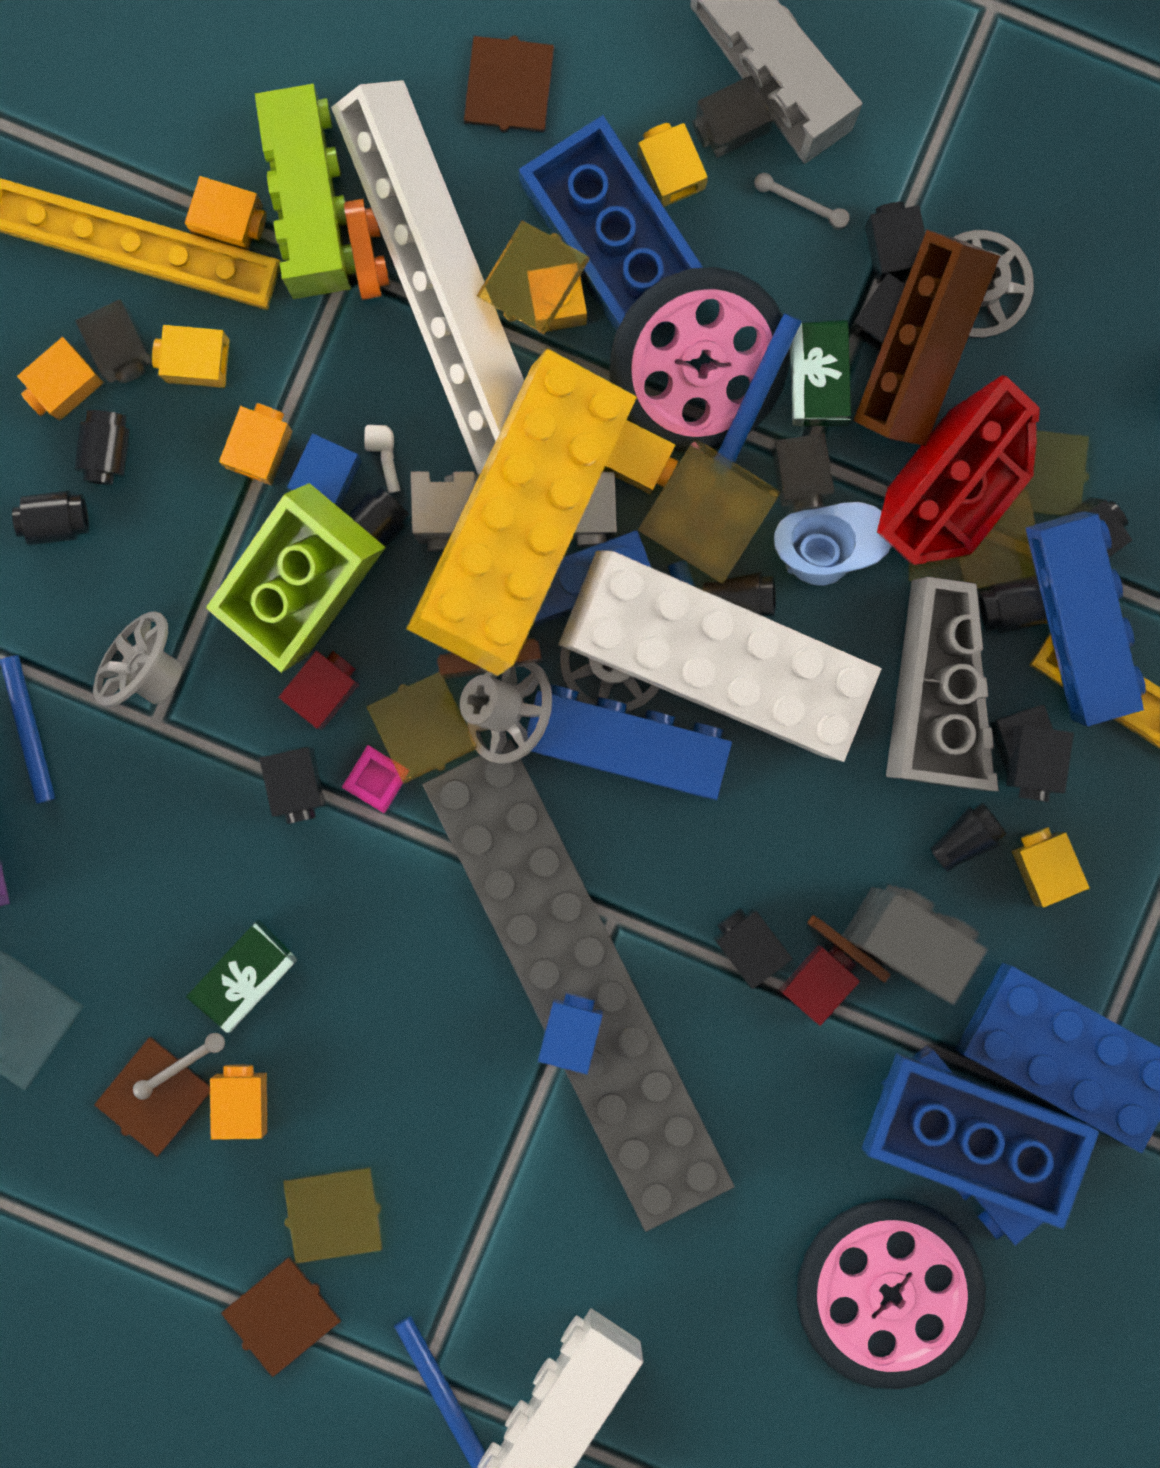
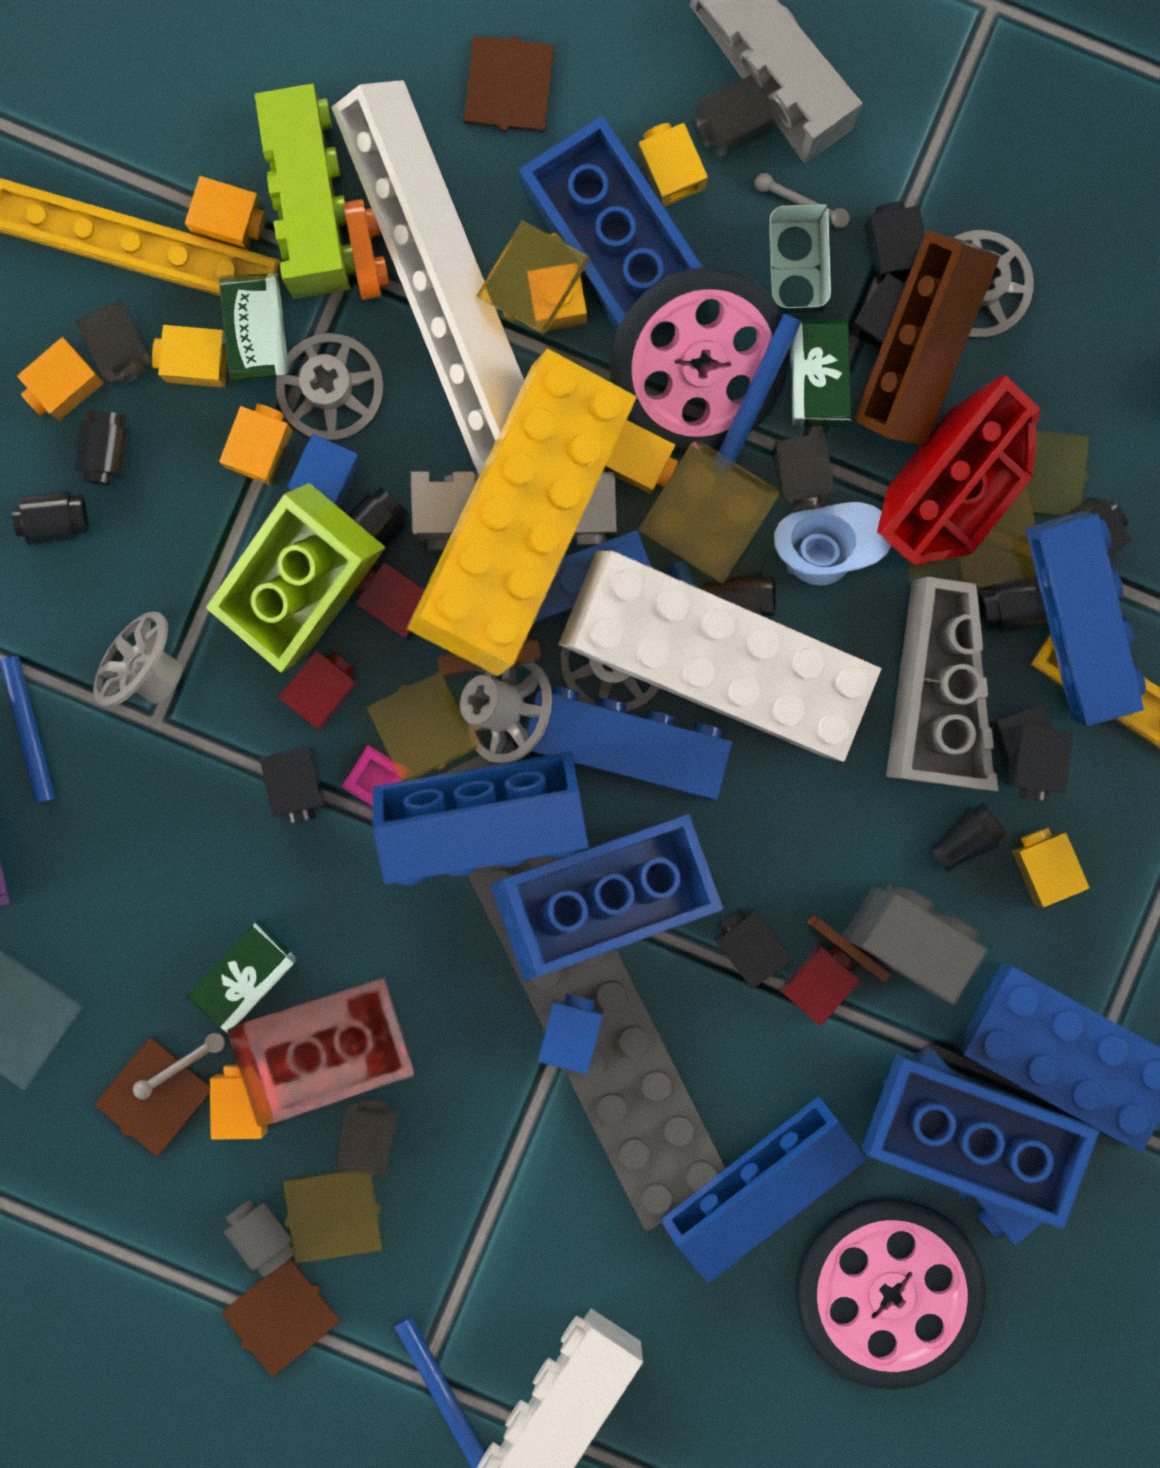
(253, 326): none -> piece
(258, 1237): none -> dark grey brick
(320, 1052): none -> clear red brick
(329, 385): none -> light grey wheel
(368, 1137): none -> clear smoke brick
(381, 439): white hand -> none
(389, 598): none -> dark red brick
(478, 819): none -> blue brick
(606, 897): none -> blue brick
(763, 1190): none -> blue brick
(807, 218): none -> light aqua piece

